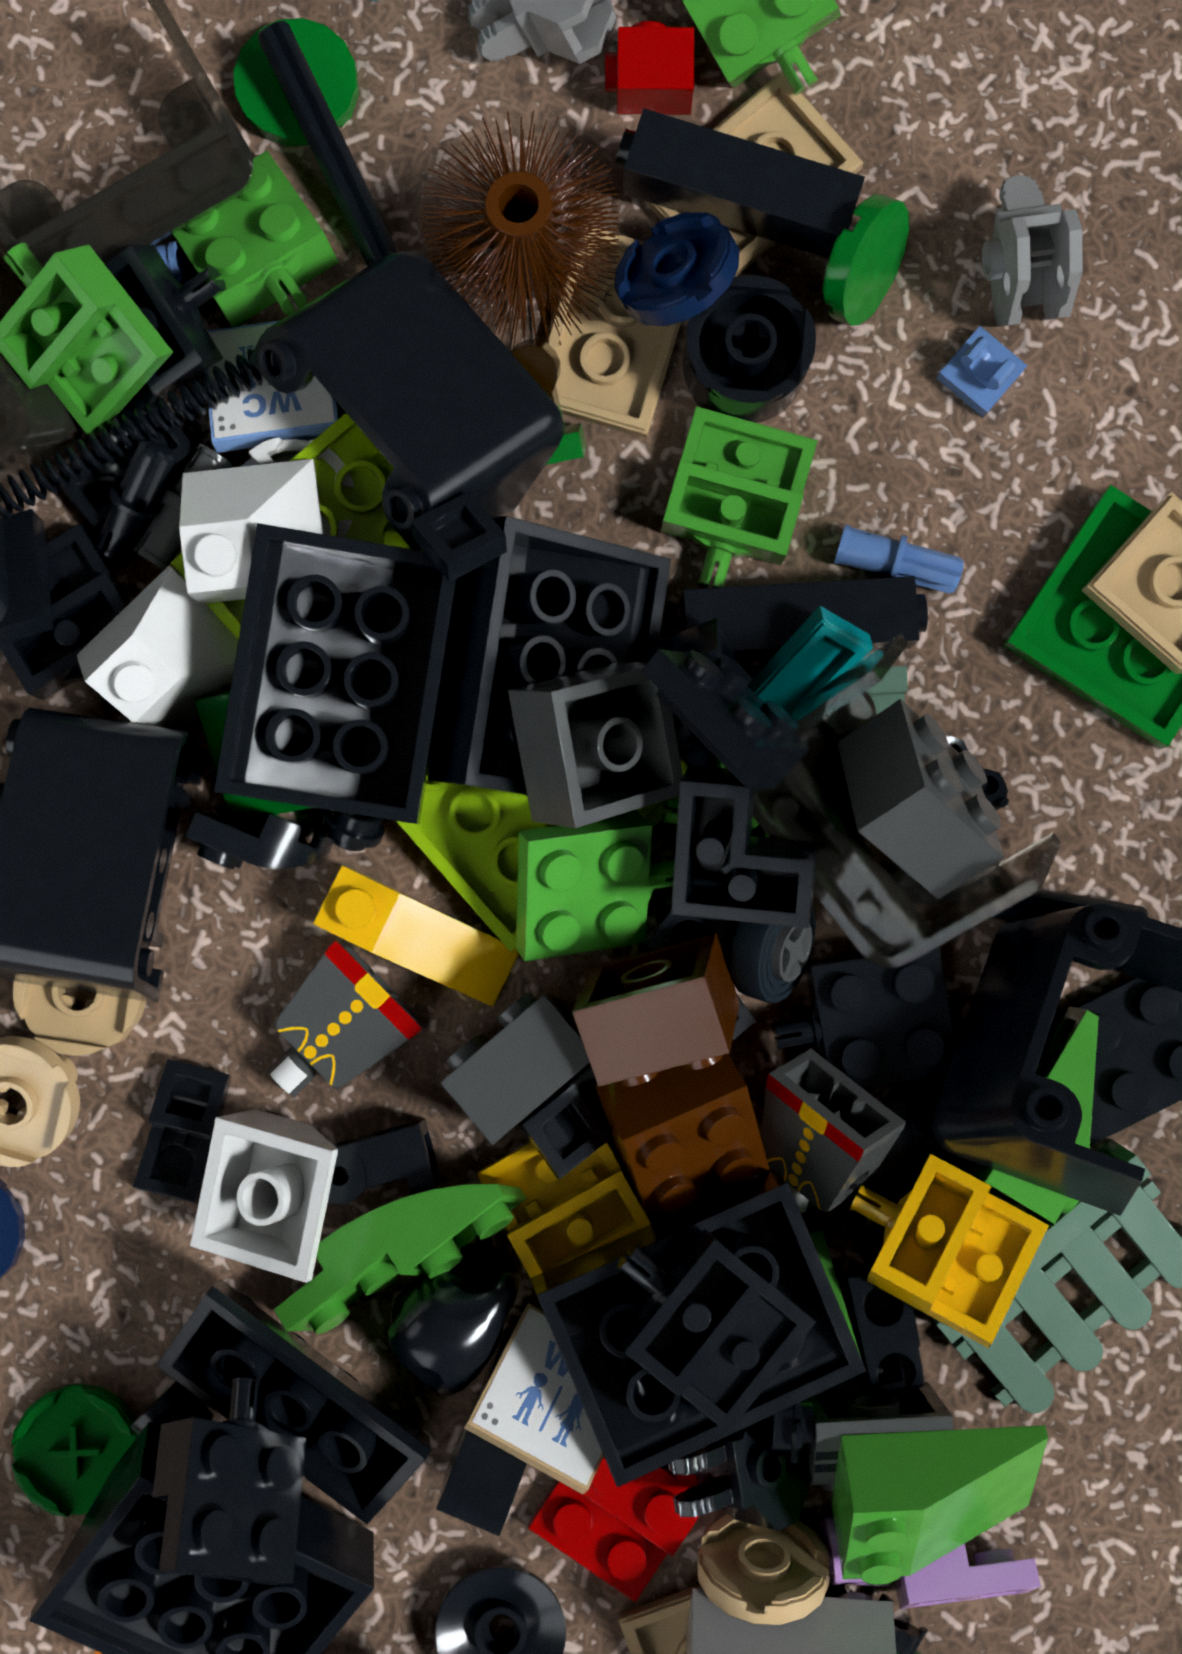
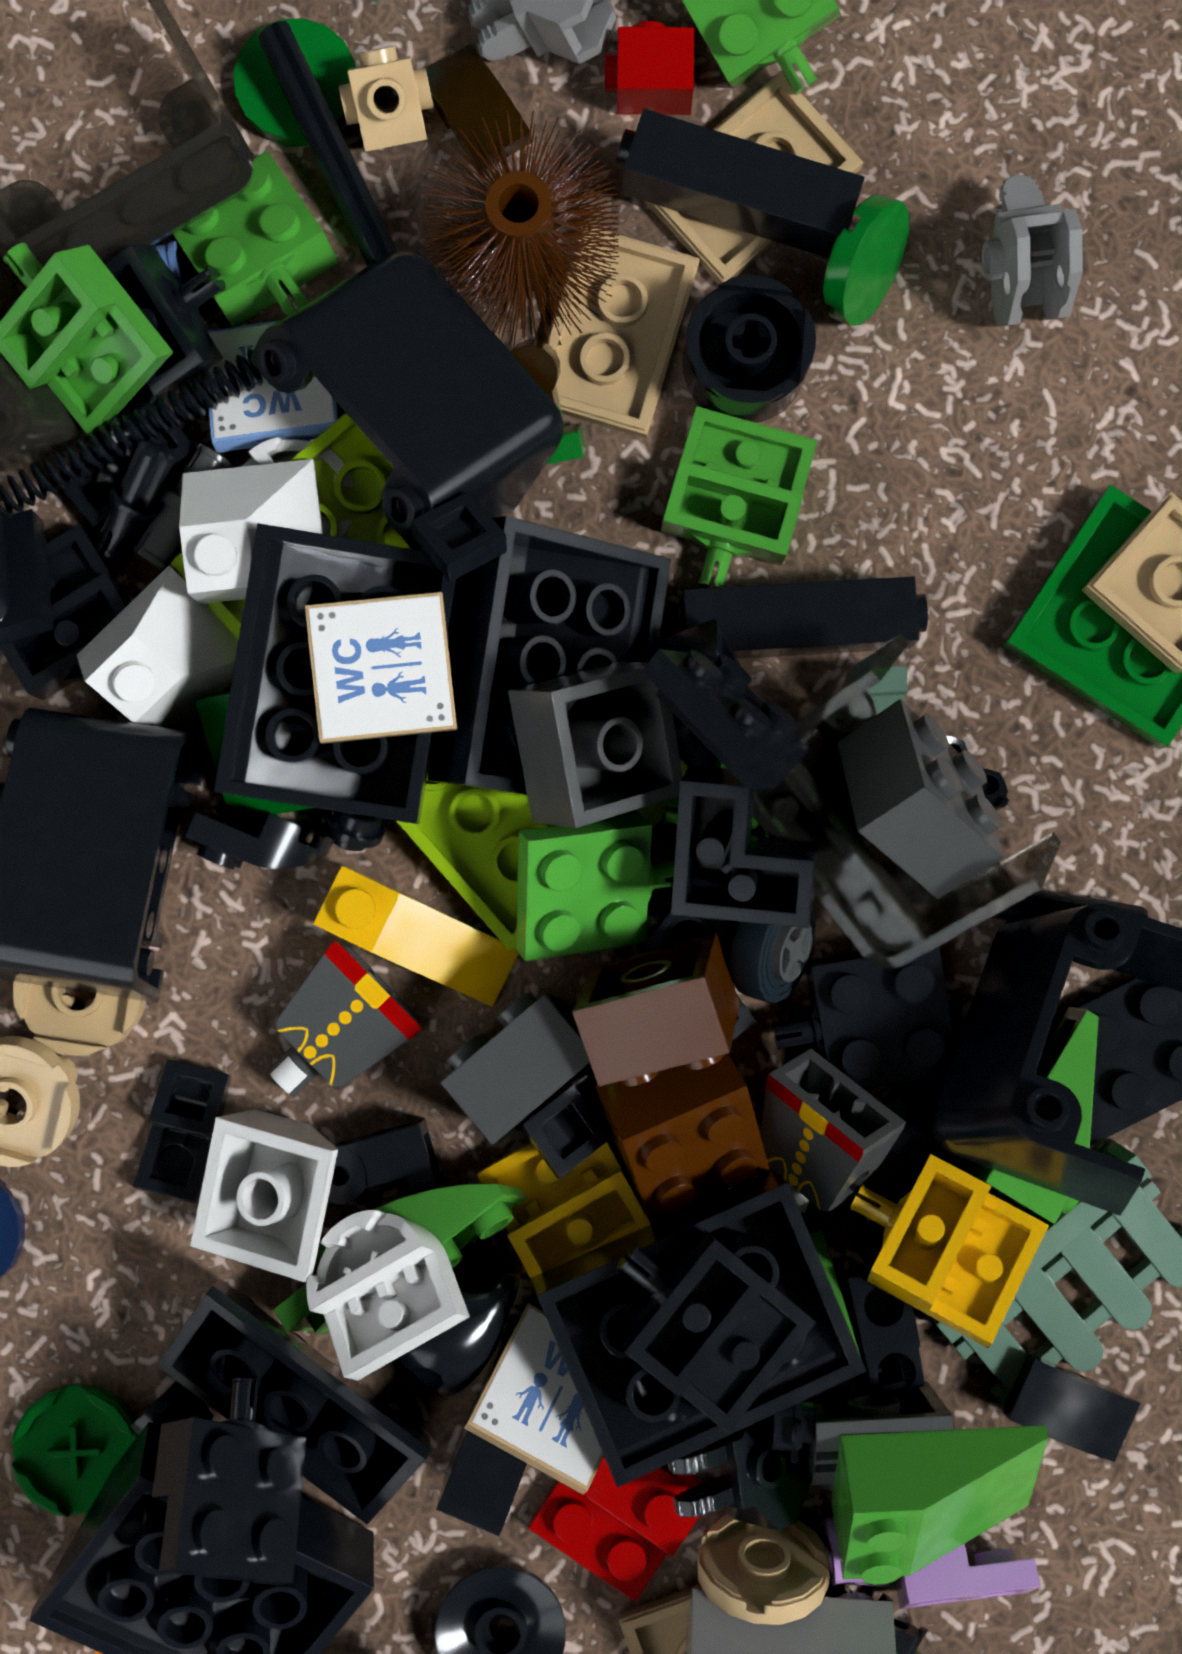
(381, 125): none -> tan brick
(381, 667): none -> white tile
(382, 1290): none -> white slope
(464, 93): none -> dark brown slope
(677, 269): dark blue tile -> none
(810, 660): teal tile -> none
(899, 559): medium blue axle -> none
(981, 371): medium blue tile -> none
(1071, 1408): none -> black slope

